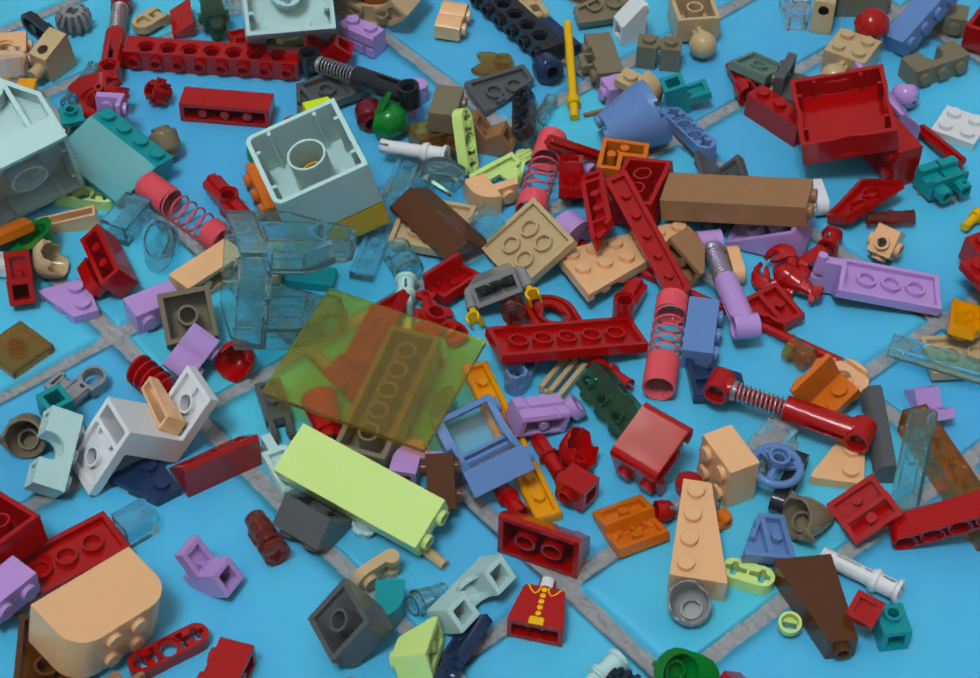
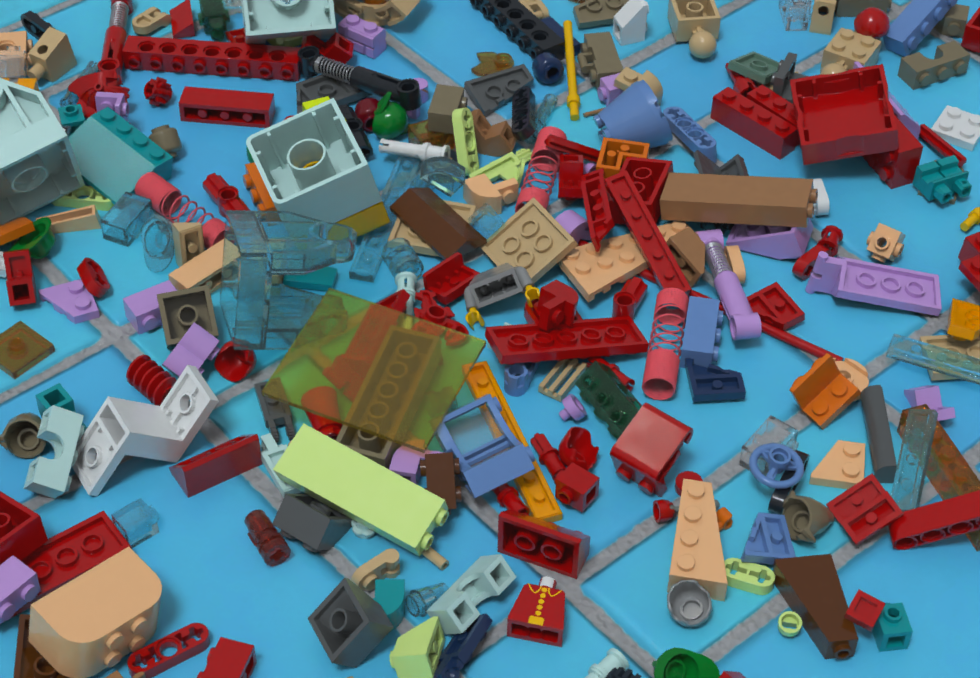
(48, 261): tan hair -> none
(73, 19): light grey gear -> none
(80, 390): light grey piece -> none
(109, 261): red brick -> none
(148, 481): dark blue wing -> none
(162, 407): light nougat piece -> none
(187, 241): none -> tan slope
(207, 573): lavender brick -> none
(356, 127): none -> black piece
(452, 20): light nougat brick -> none
(510, 304): clear red axle -> none
(537, 415): lavender brick -> none
(557, 305): none -> red brick
(630, 526): orange slope -> none
(647, 52): dark tan piece -> none
(684, 95): teal brick -> none
(728, 466): light nougat brick -> none
(754, 123): none -> red brick
(786, 274): red animal -> none
(798, 353): clear orange wheel -> none
(854, 431): red piece -> none
(863, 198): red wing -> none
(874, 580): white pin -> none
(890, 218): clear red pin -> none
(906, 94): lavender piece -> none

